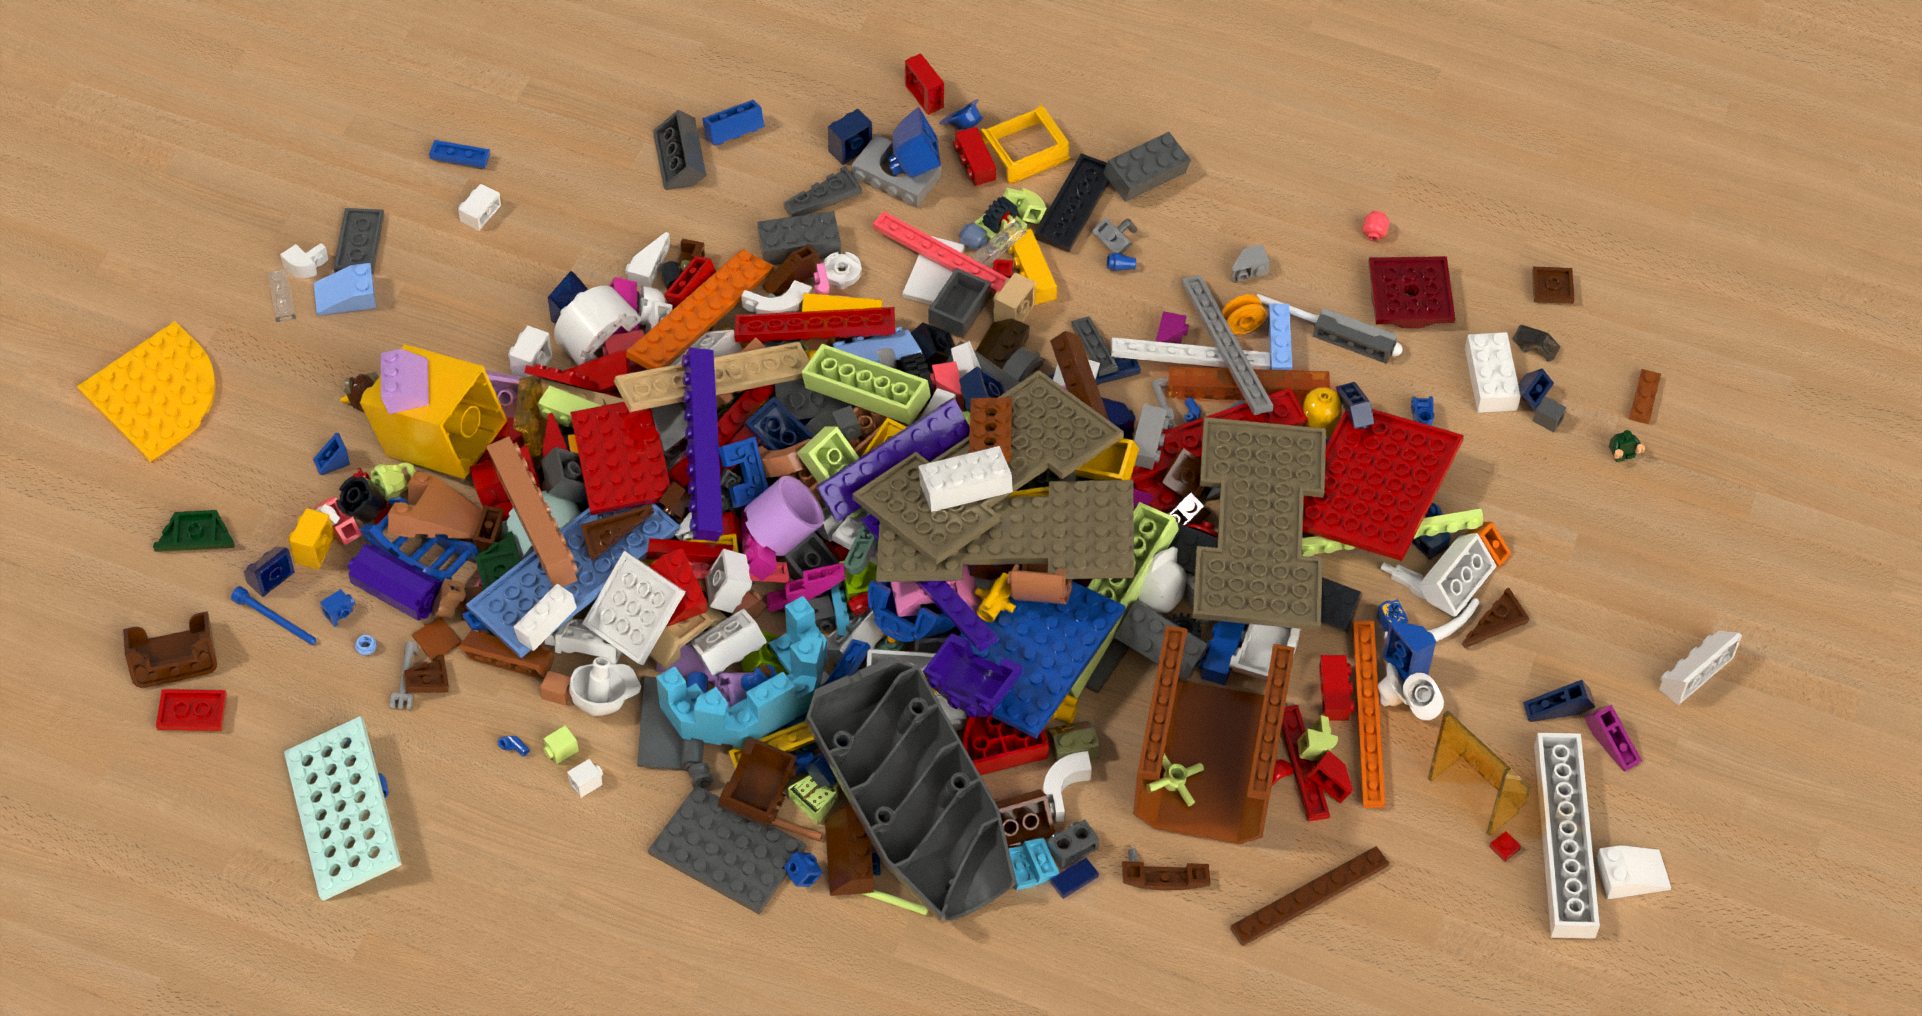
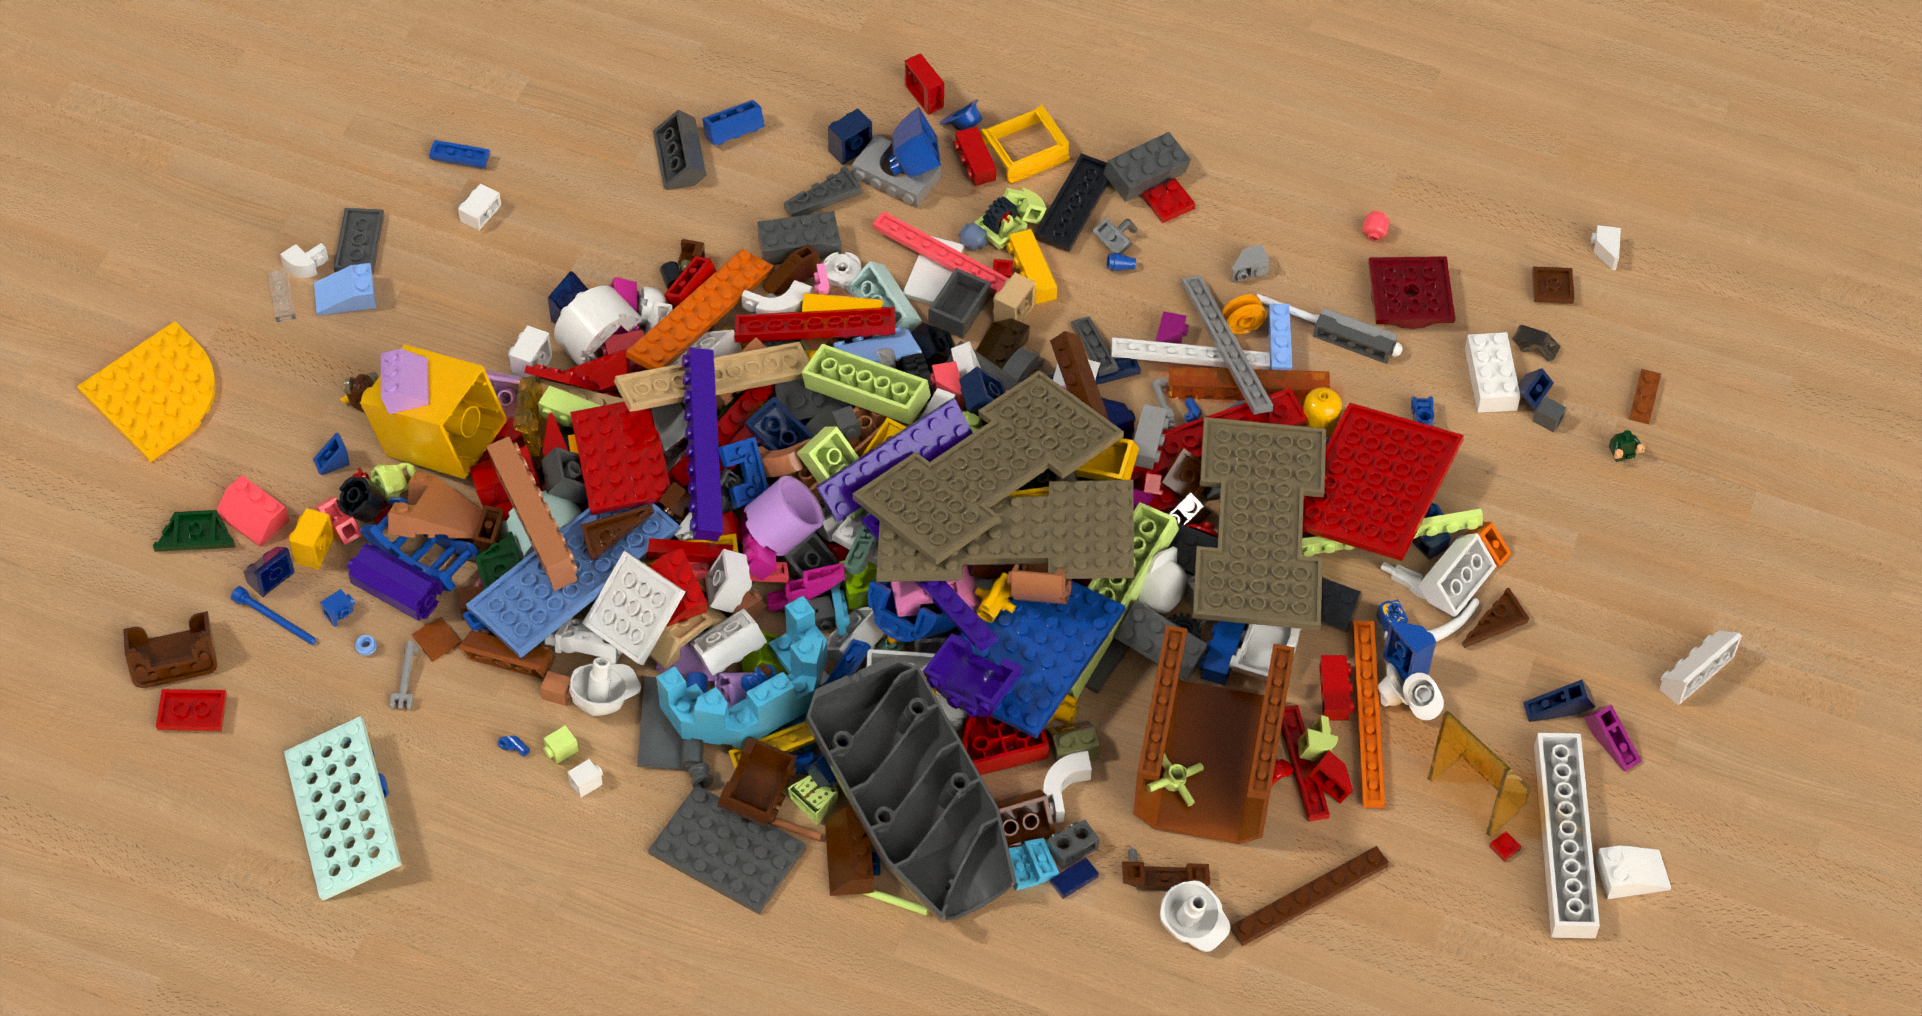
(252, 511): none -> coral slope
(329, 510): white plate -> none
(427, 677): reddish brown wing -> none
(448, 599): medium nougat leg -> none
(545, 617): white brick -> none
(648, 262): white slope -> none
(803, 869): blue brick -> none
(859, 604): red cone -> none
(877, 283): none -> light aqua slope
(965, 478): white brick -> none
(999, 243): clear plate -> none
(1000, 422): dark orange plate -> none
(1150, 483): none -> panel
(1168, 200): none -> red plate
(1194, 916): none -> white piece
(1356, 405): dark blue slope -> none
(1607, 245): none -> white slope

